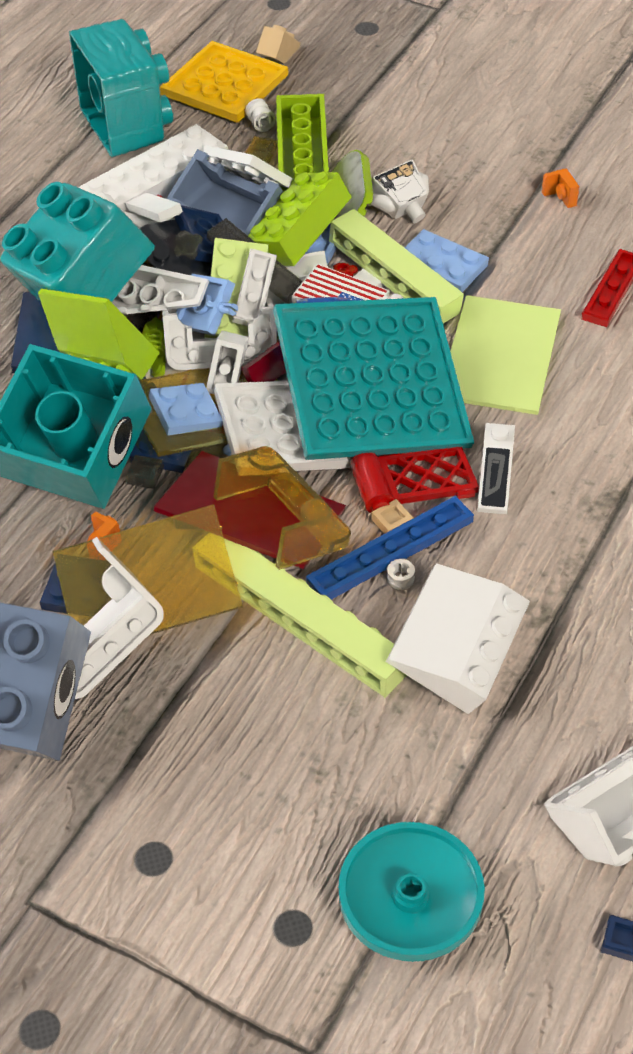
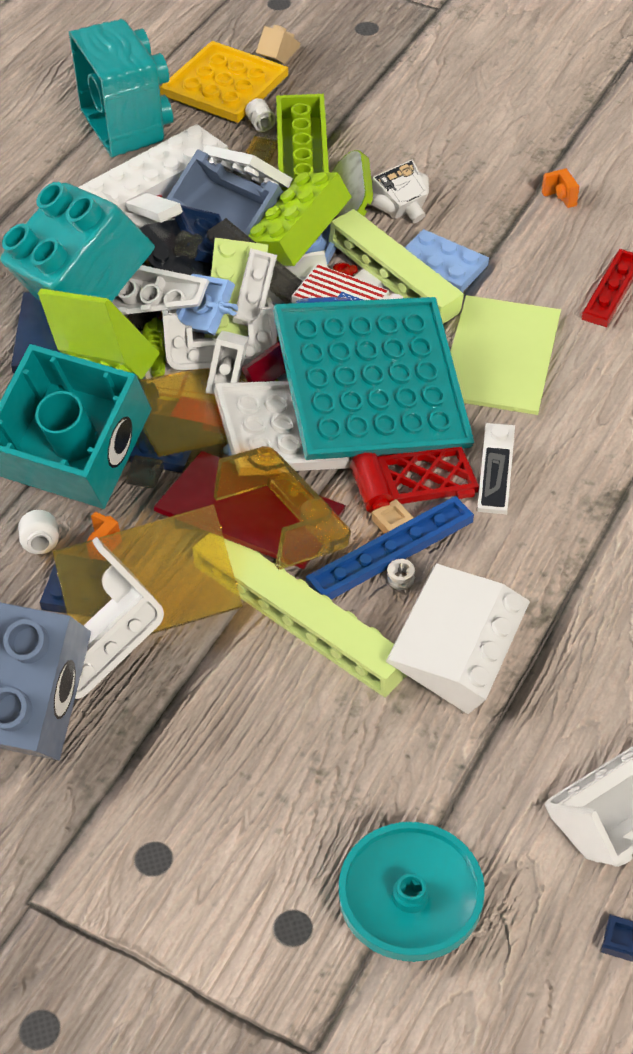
(38, 532): none -> white head
(185, 408): light blue plate -> none

